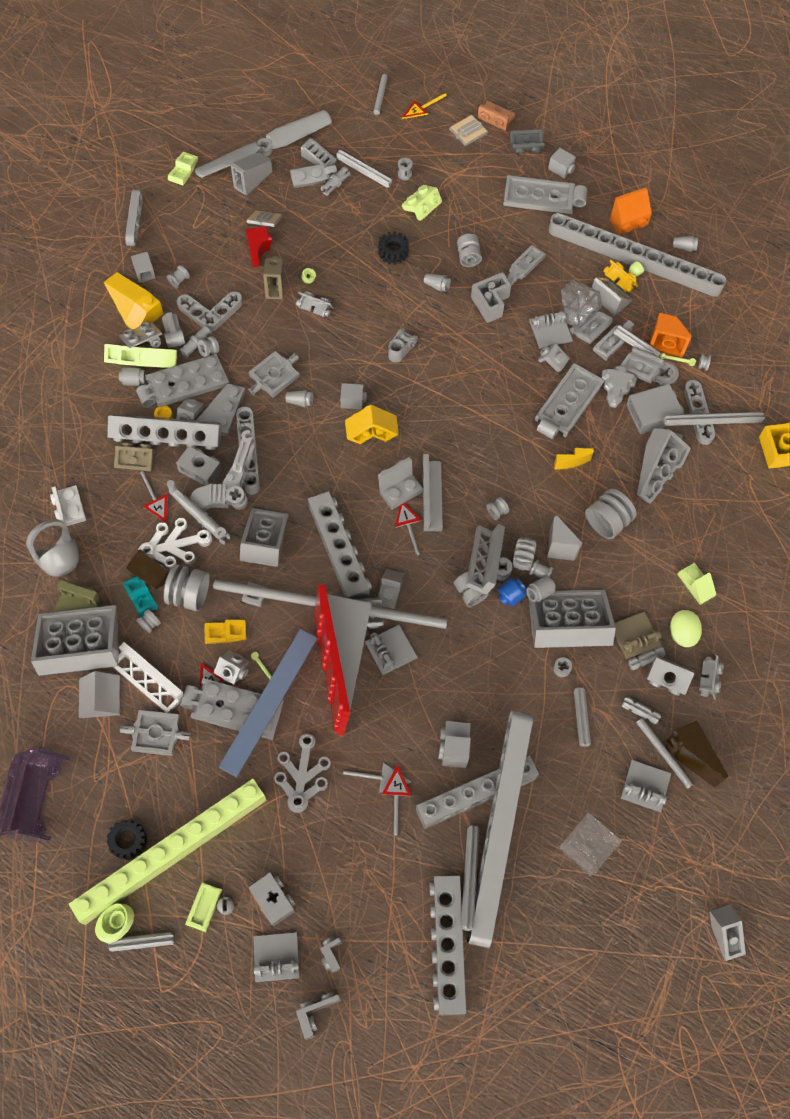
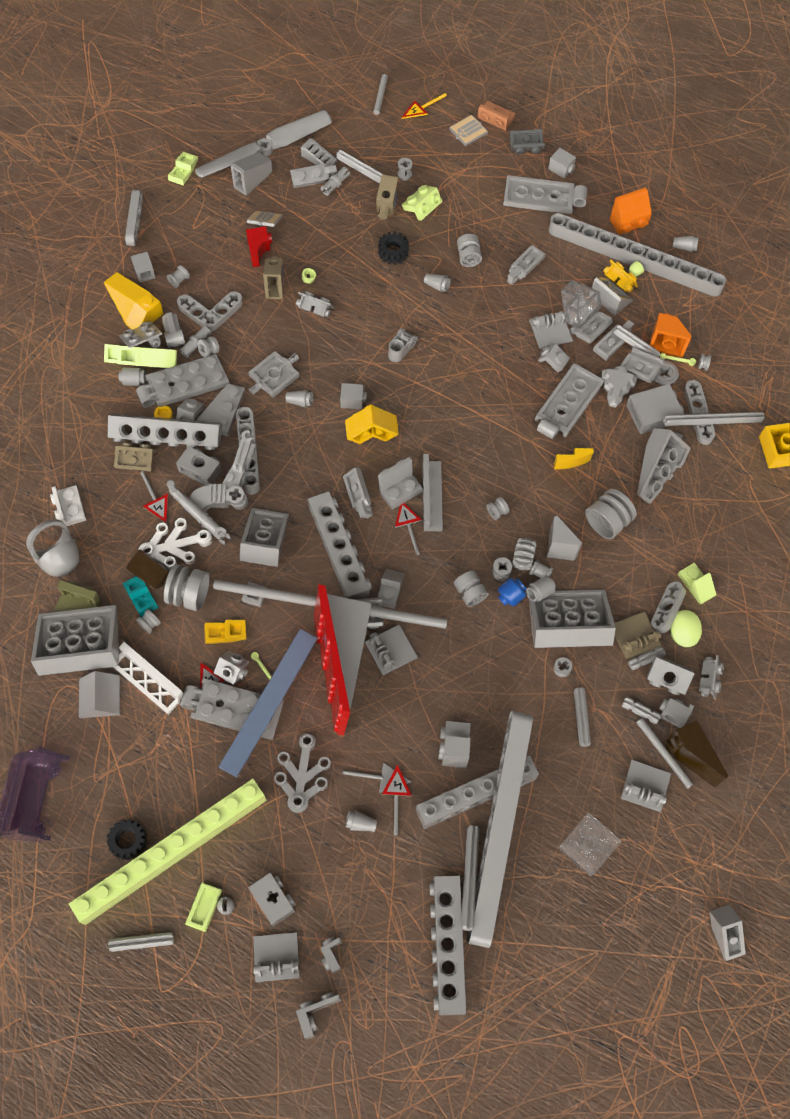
(114, 922): yellowish green hat -> none
(155, 732): light grey plate -> none
(358, 492): none -> light grey hinge
(360, 822): none -> light grey cone
(387, 196): none -> dark tan torso
(489, 296): light grey brick -> none
(489, 561): light grey fence -> none
(668, 598): none -> light grey beam
(675, 712): none -> light grey brick

